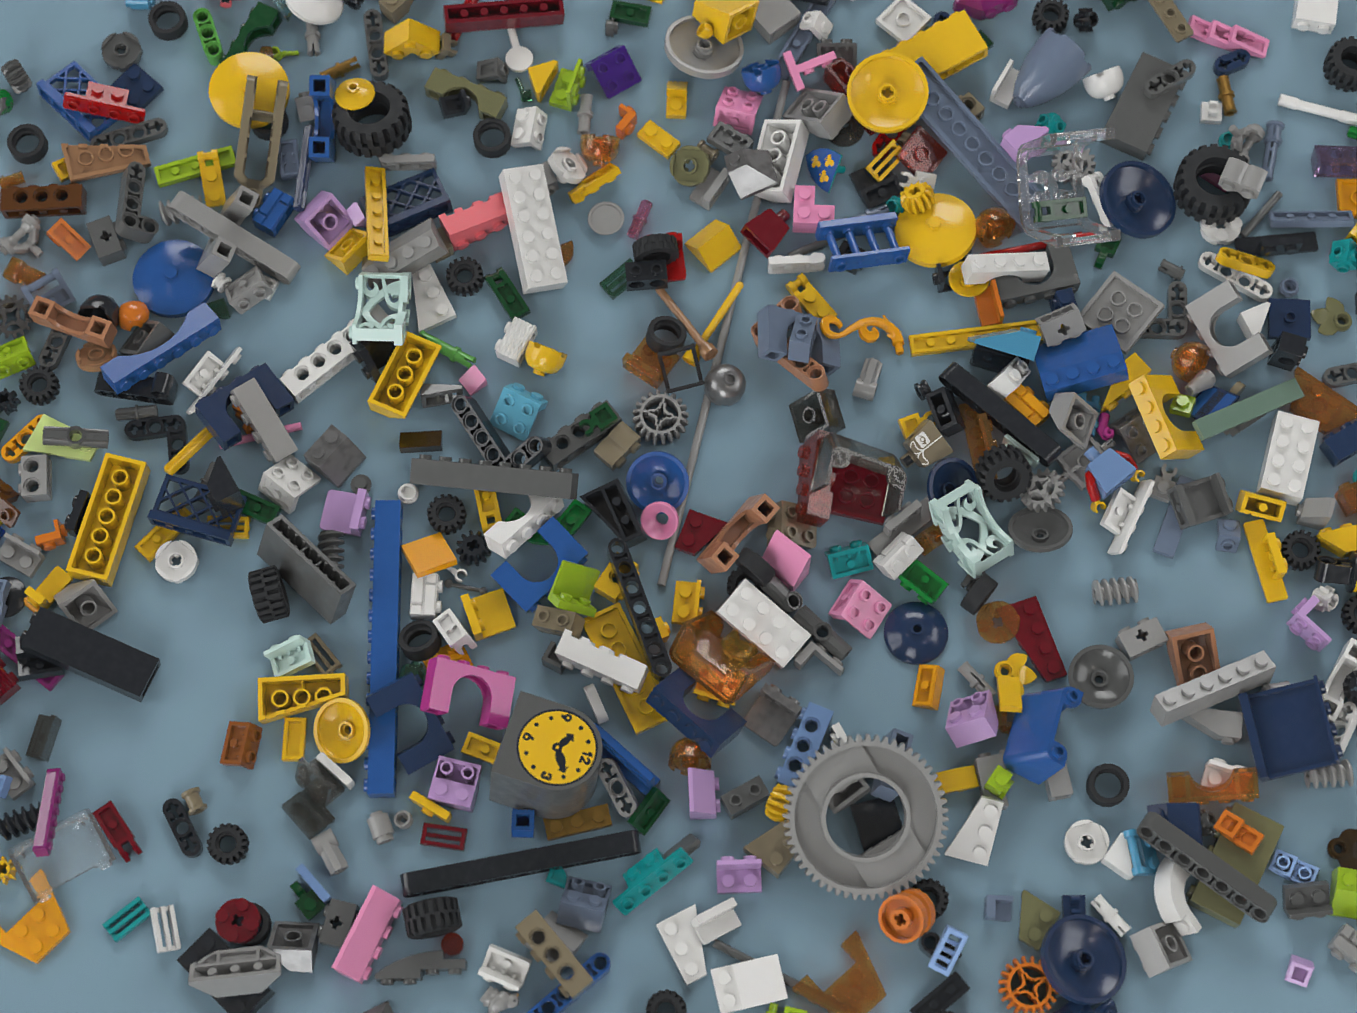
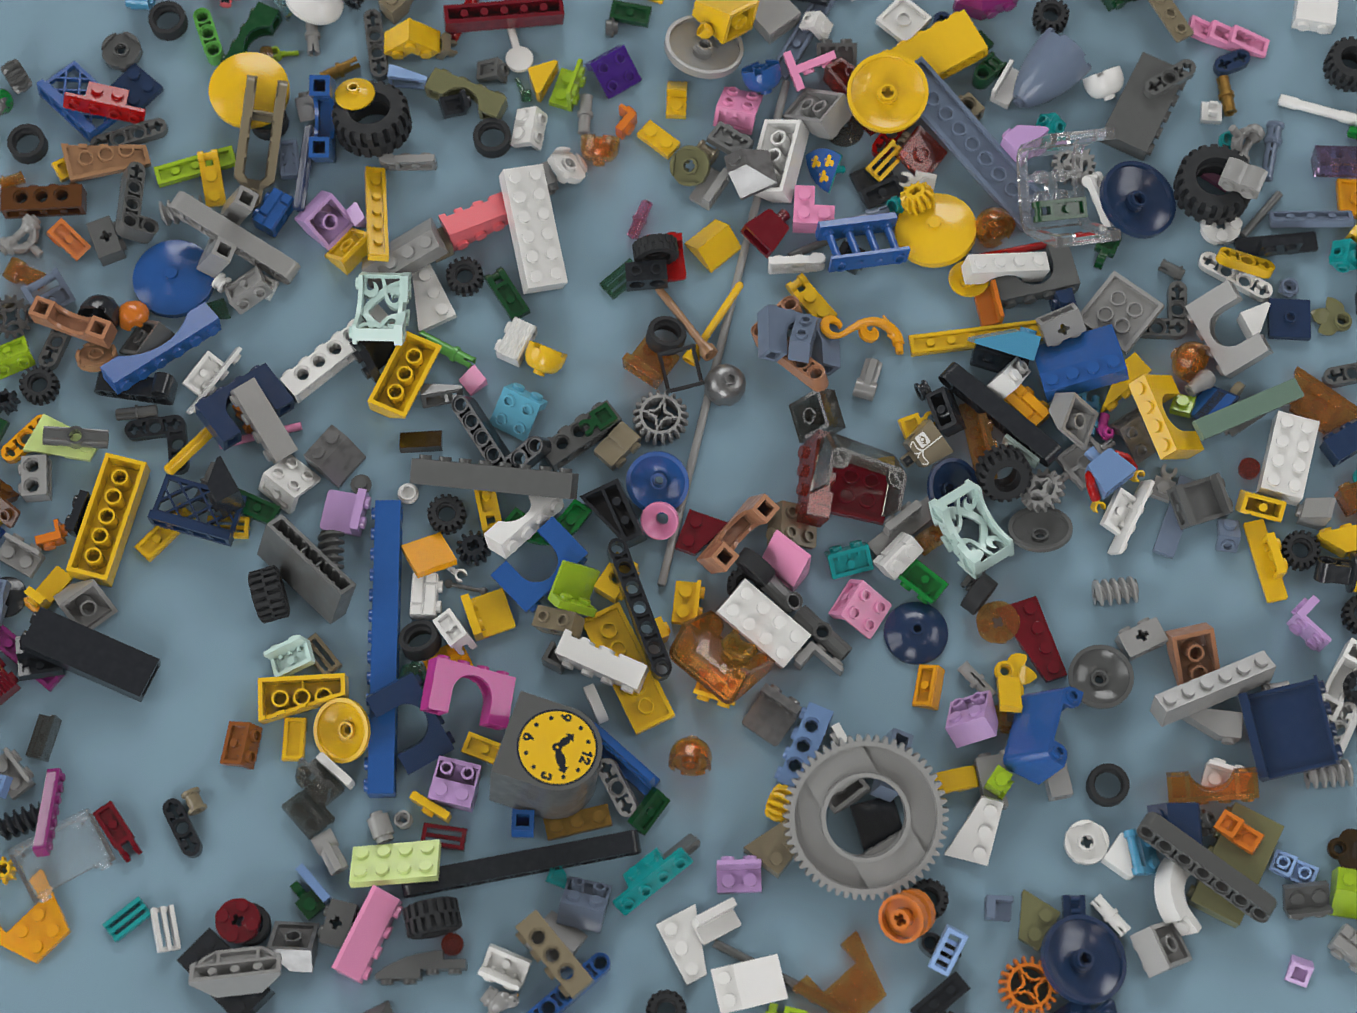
(179, 572): white plate -> none
(239, 850): black tyre -> none
(395, 863): none -> yellowish green plate
(405, 78): none -> light blue slope
(415, 215): dark blue fence -> none
(567, 252): clear orange tile -> none
(593, 182): yellow hinge -> none
(605, 218): light grey piece -> none
(702, 794): lavender slope -> none
(709, 734): dark blue arch -> none
(745, 797): dark grey brick -> none
(939, 279): black bracket -> none
(989, 68): none -> dark green piece
(1085, 19): black gear -> none
(1249, 468): none -> clear red tile
(1288, 351): black brick -> none
(1327, 598): white gear -> none

